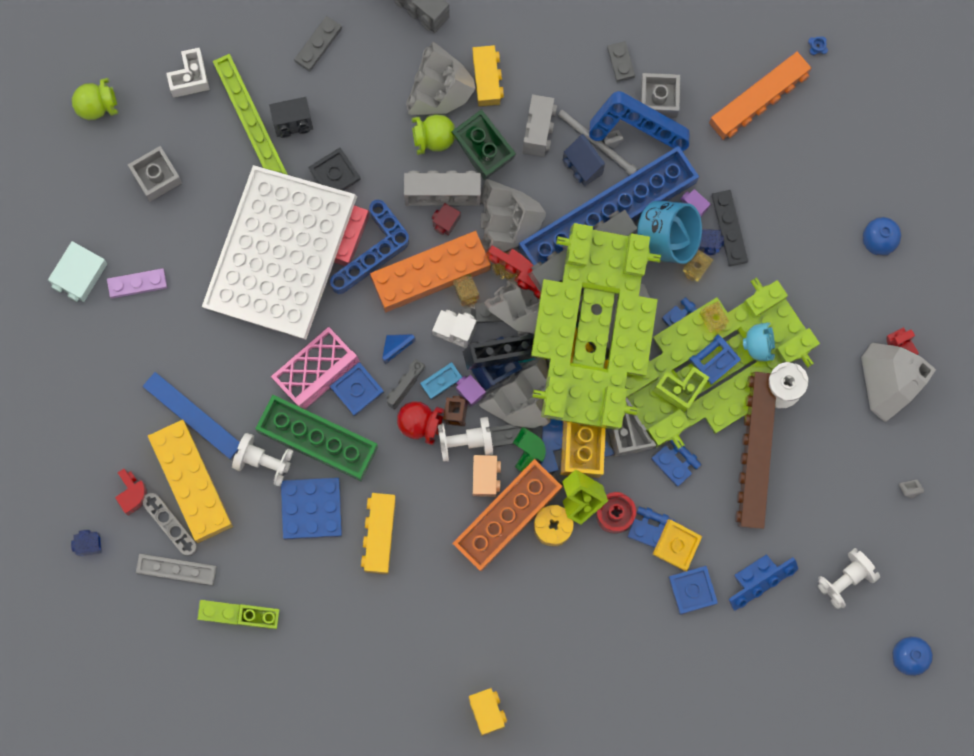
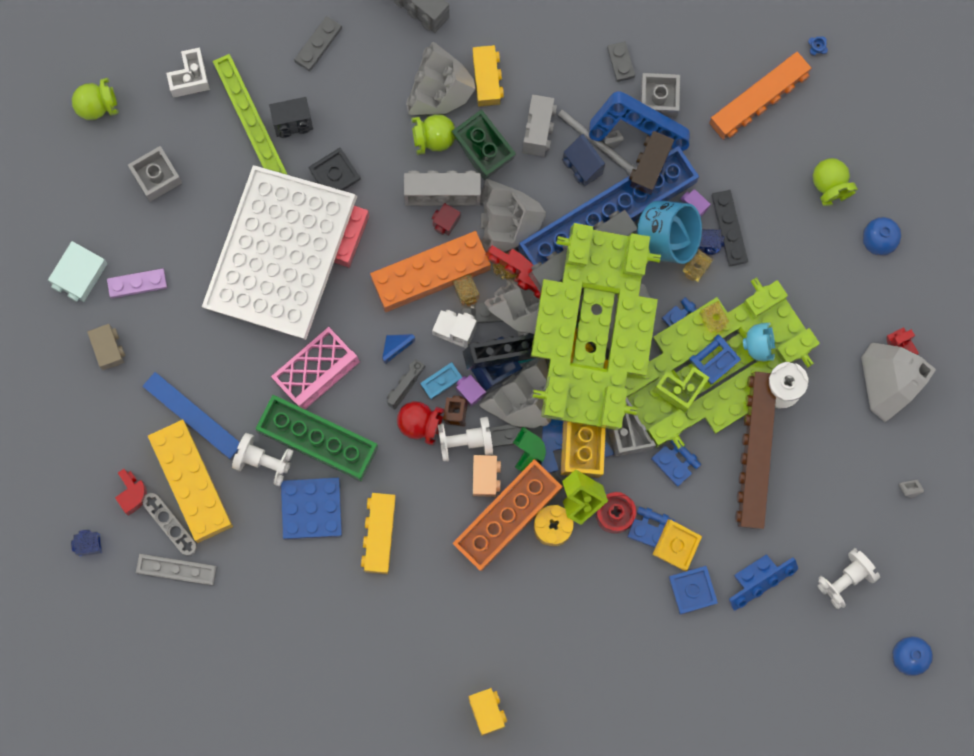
(106, 346): none -> dark tan brick
(238, 614): lime slope -> none
(356, 389): blue plate -> none
(374, 252): blue beam -> none
(651, 162): none -> dark brown brick
(832, 180): none -> lime tile

